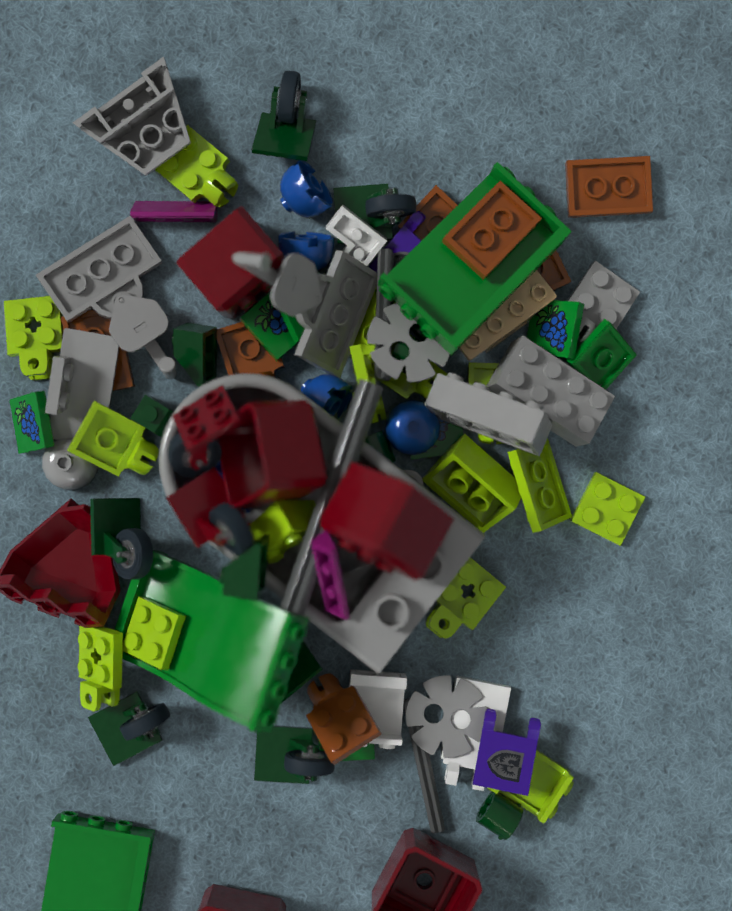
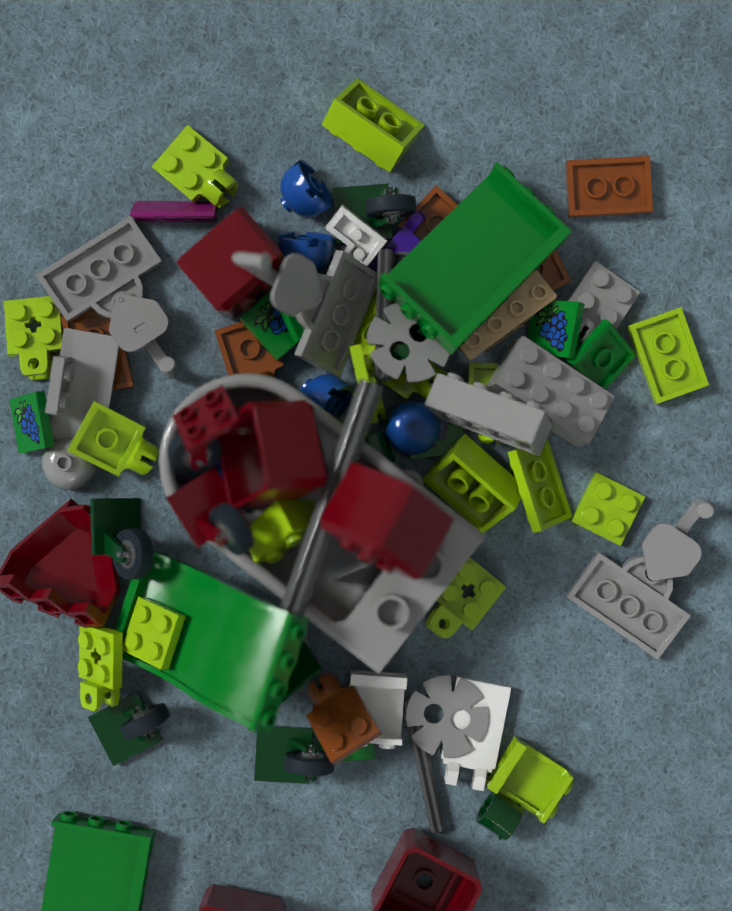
(141, 122): light grey wedge -> none
(152, 415): dark green slope -> none
(196, 351): dark green slope -> none
(247, 572): dark green slope -> none
(279, 131): dark green plate -> none
(330, 576): magenta slope -> none
(372, 124): none -> lime slope
(491, 230): dark orange plate -> none
(504, 758): dark purple flag -> none
(637, 603): none -> light grey plate
(668, 355): none -> lime plate

